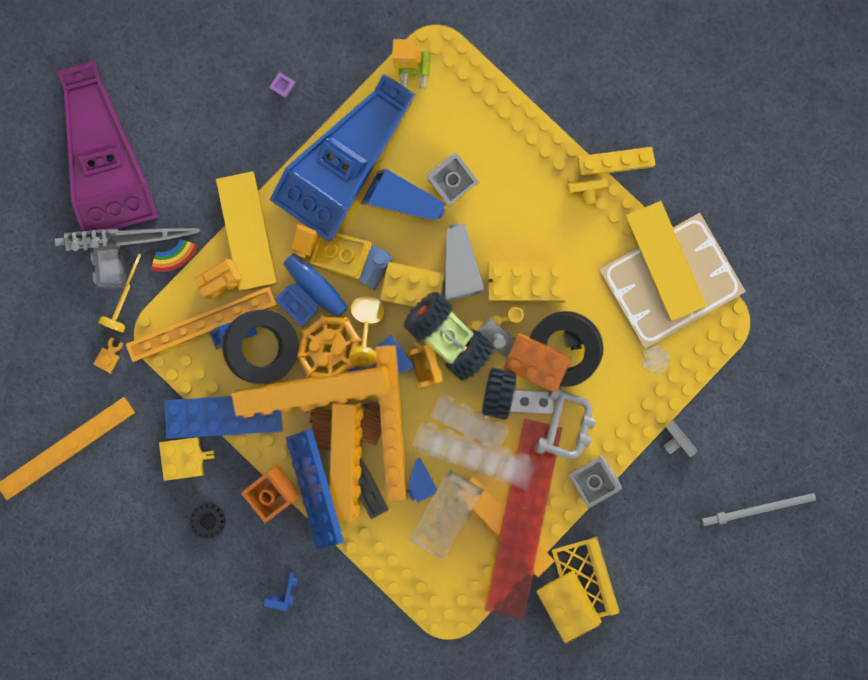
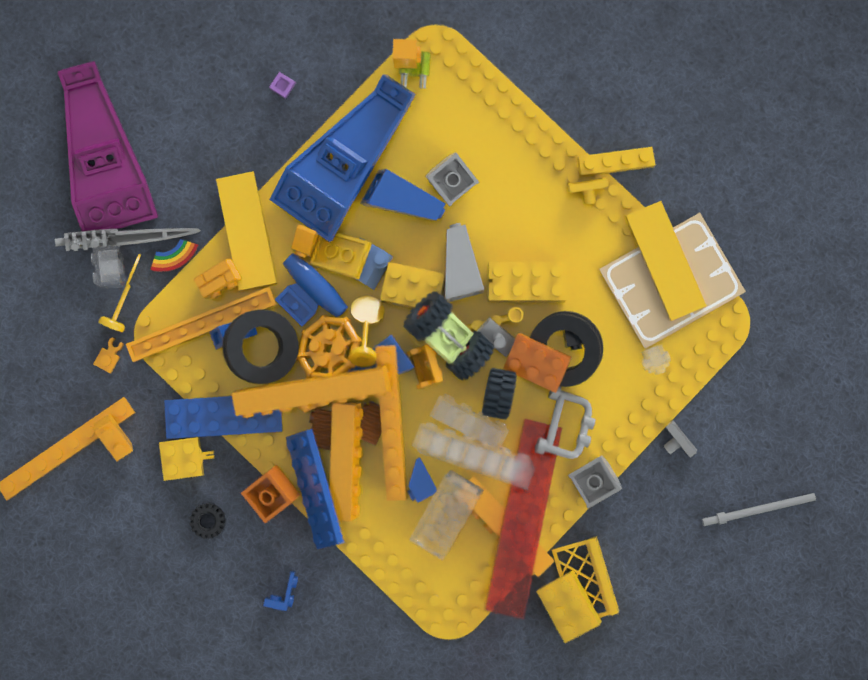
(113, 437): none -> light orange brick
(370, 494): pearl dark grey plate -> none
(532, 402): clear sticker -> none

